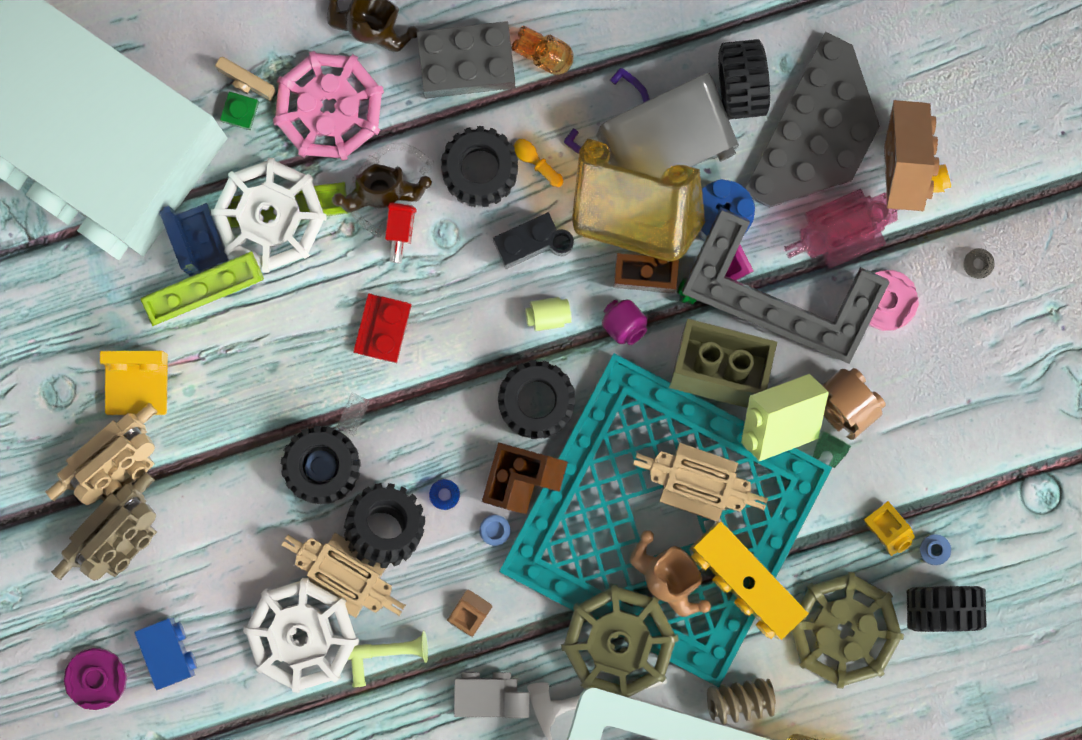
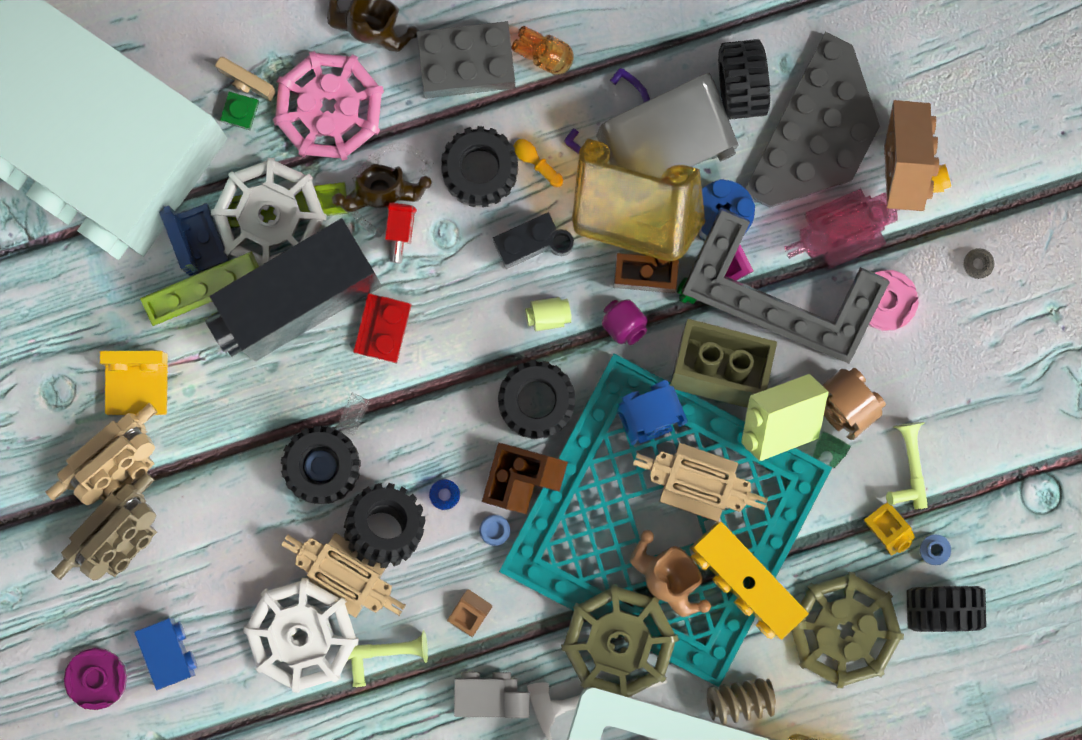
(291, 293): none -> black brick
(651, 413): none -> blue brick
(917, 491): none -> yellowish green piece

